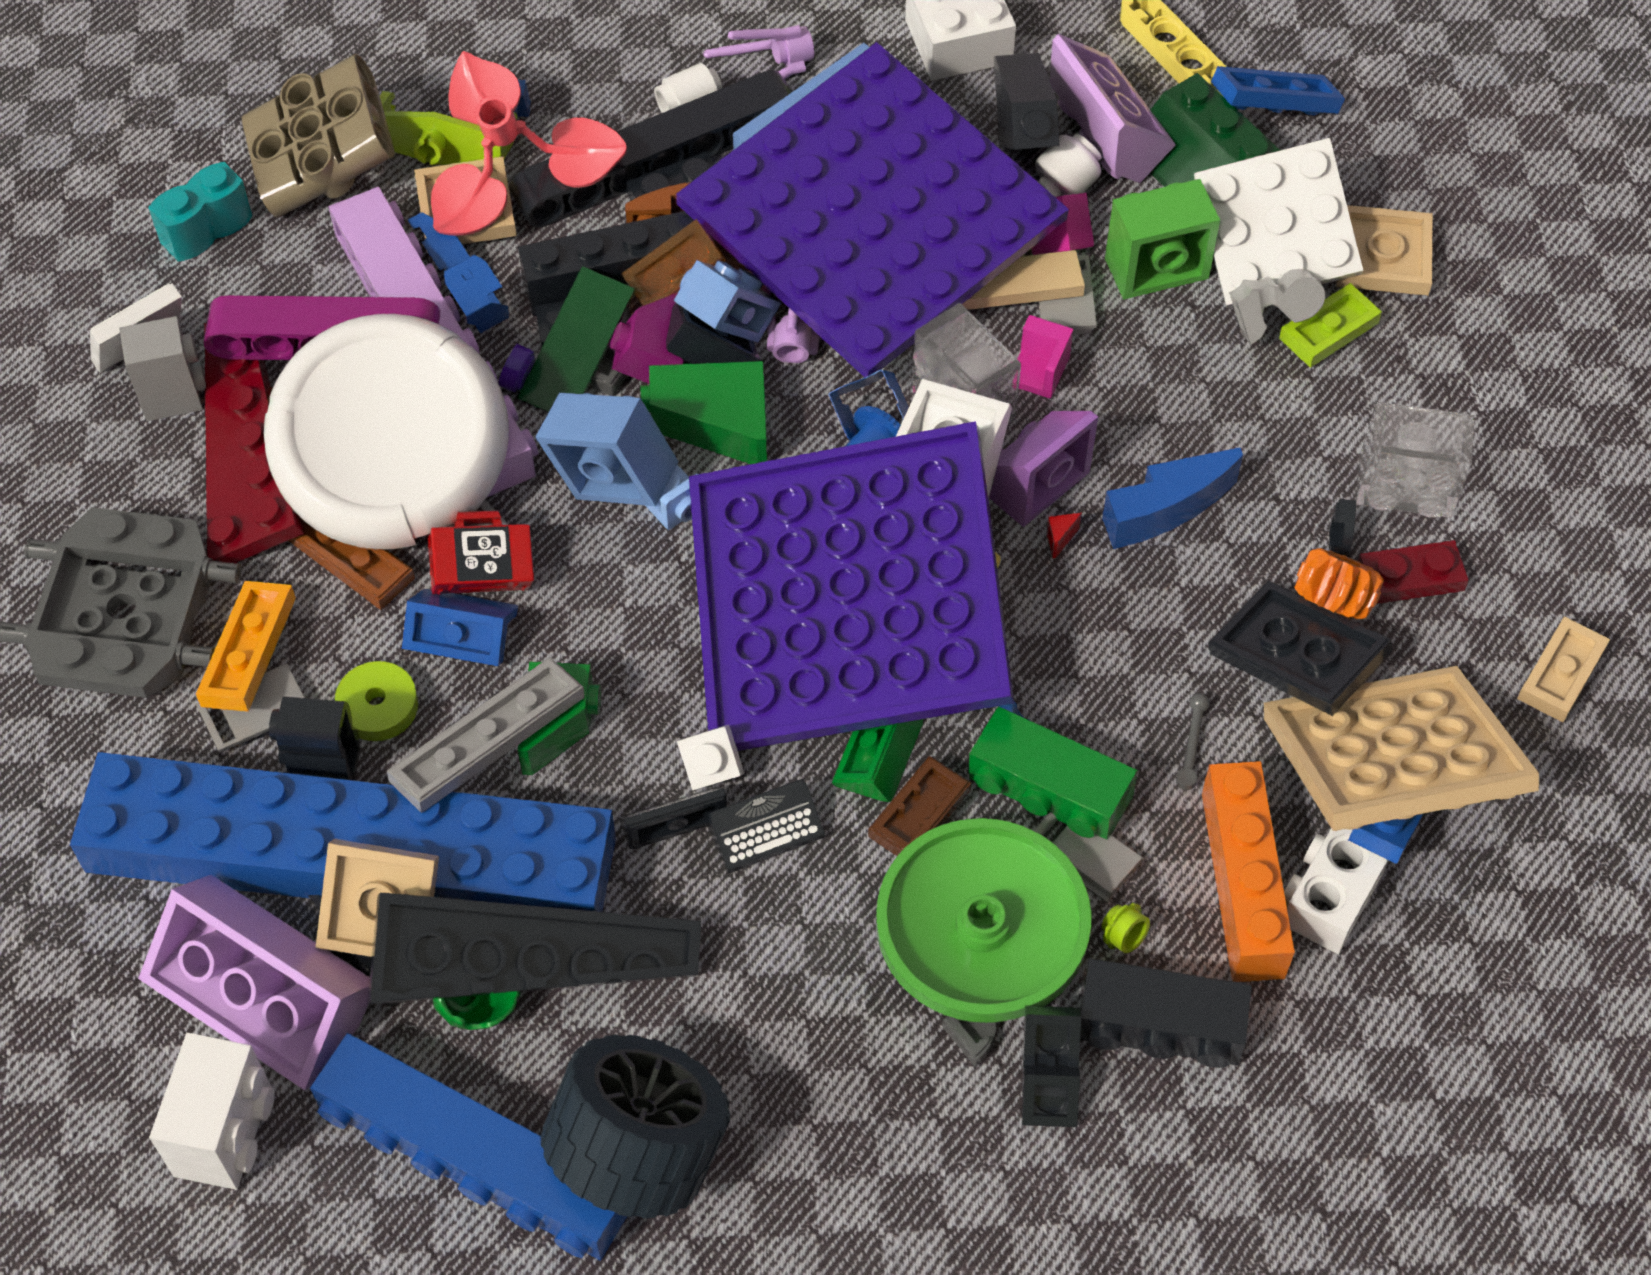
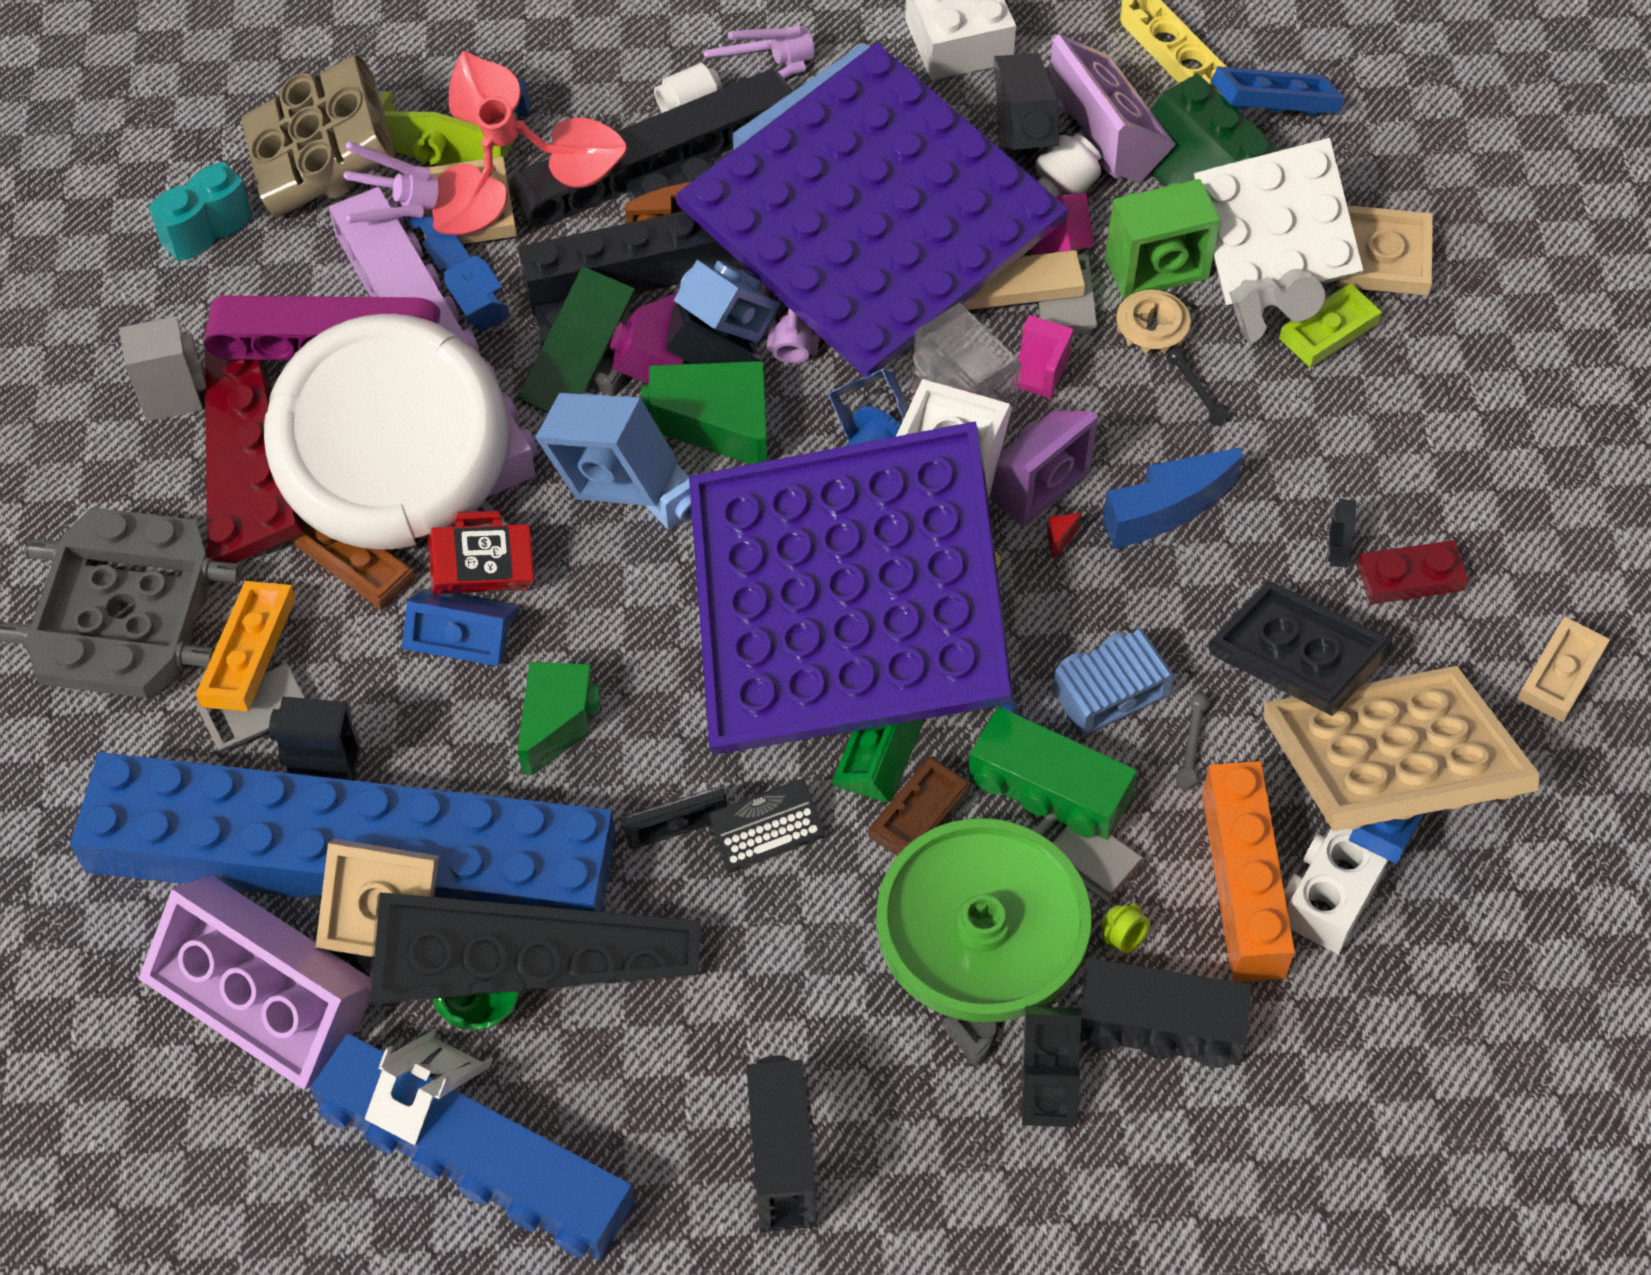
(105, 337): white tile -> none
(212, 1111): white brick -> none
(374, 681): lime piece -> none
(408, 1120): none -> white piece
(414, 189): none -> lavender plant
(485, 734): light grey tile -> none
(517, 368): dark purple piece -> none
(635, 1126): black wheel -> none
(663, 268): clear orange plate -> none
(710, 757): white plate -> none
(781, 1144): none -> black window
(1111, 681): none -> medium blue brick
(1139, 308): none -> tan gear
(1217, 413): none -> black hinge
(1339, 583): orange gear -> none
(1414, 459): clear brick -> none

